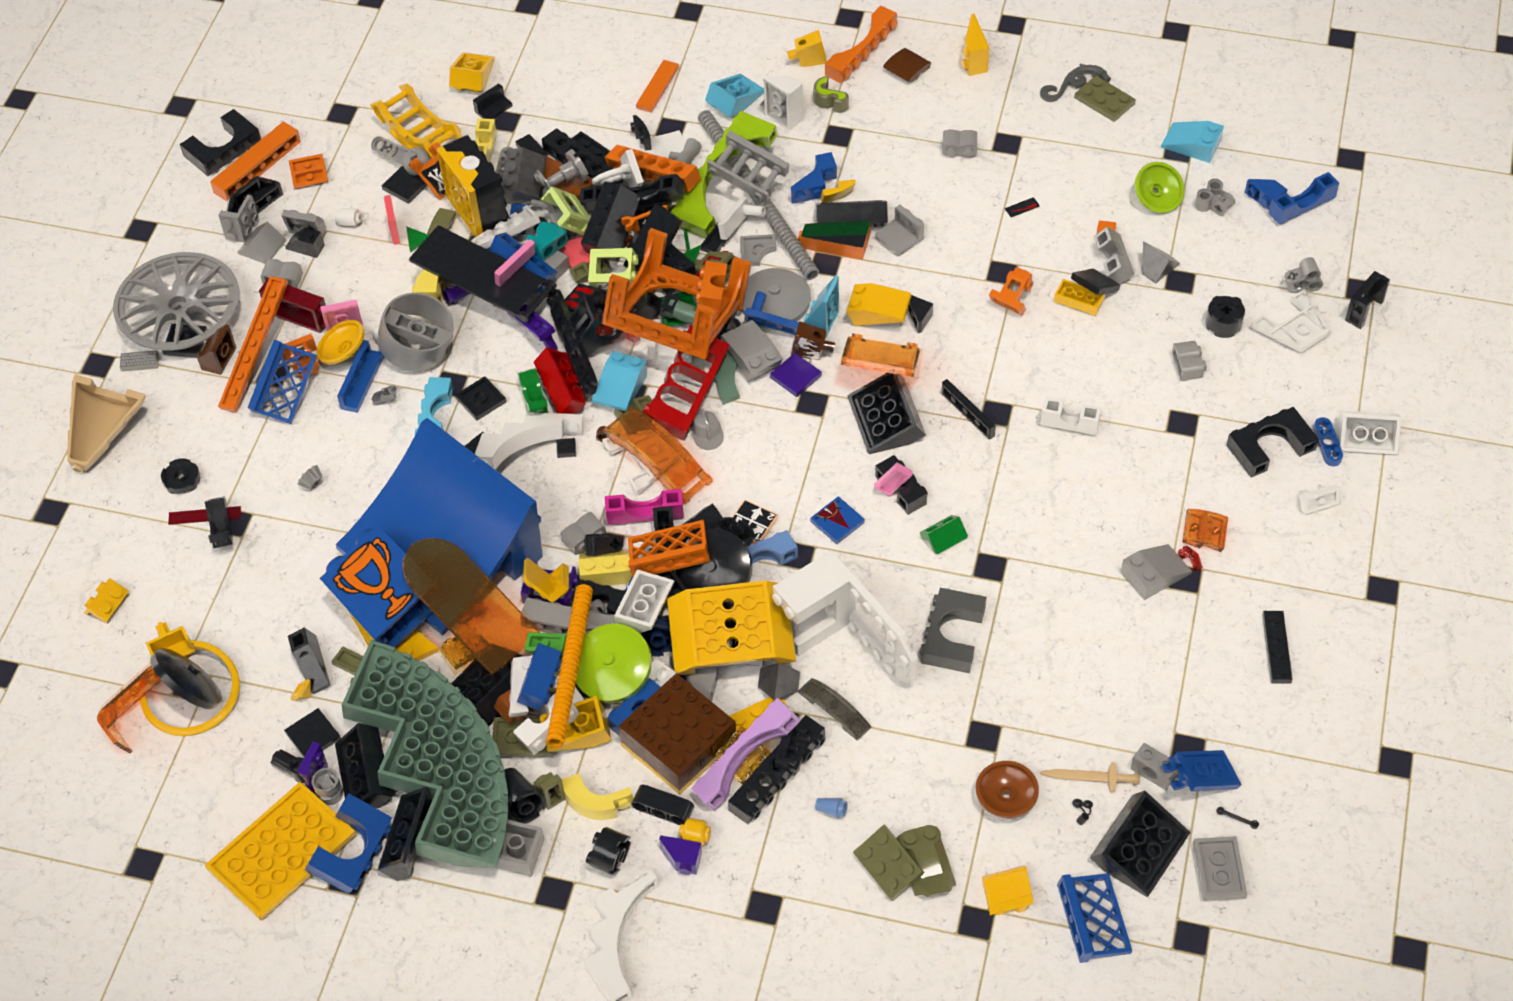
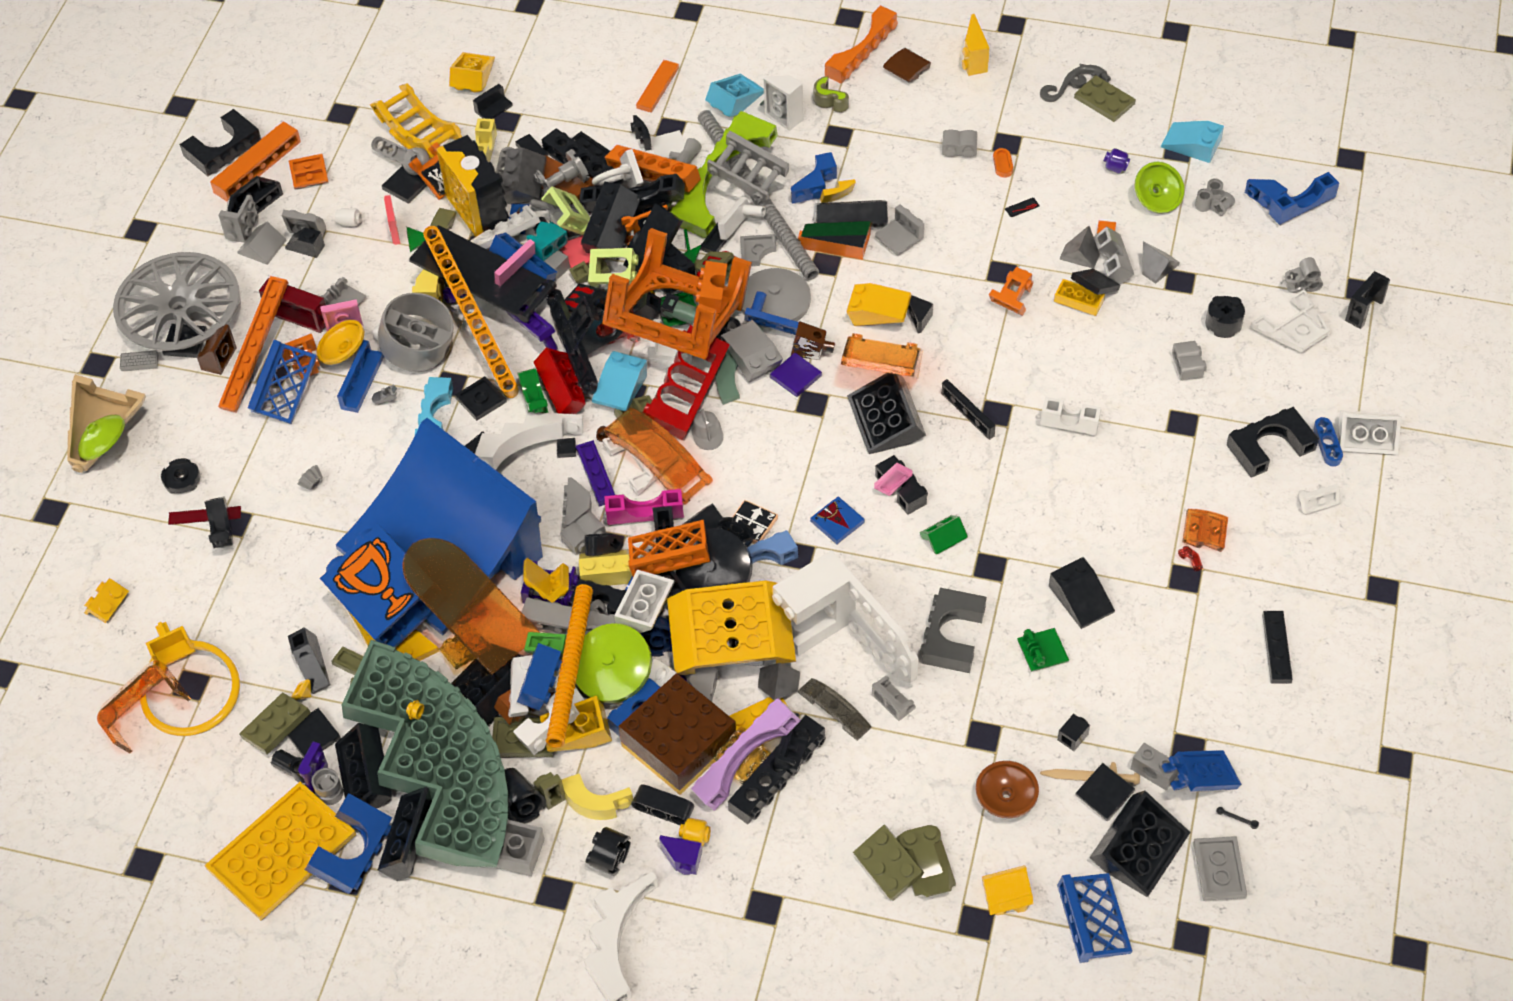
(100, 436): none -> lime dish
(186, 678): black dish -> none
(274, 723): none -> olive plate
(286, 270): light grey brick -> none
(341, 293): none -> light grey hinge
(415, 710): none -> yellow plate
(473, 318): none -> light orange beam
(577, 502): none -> light grey slope
(595, 471): none -> dark purple tile
(808, 50): yellow torso -> none
(825, 307): medium azure slope -> none
(832, 806): medium blue cone -> none
(891, 698): none -> light grey hinge
(1003, 162): none -> orange tile
(1042, 649): none -> green hinge
(1073, 732): none -> black brick
(1077, 803): black piece -> none
(1081, 249): none -> flat silver slope
(1081, 592): none -> black slope
(1105, 791): none -> black tile
(1116, 160): none -> dark purple head
(1154, 570): light grey slope -> none

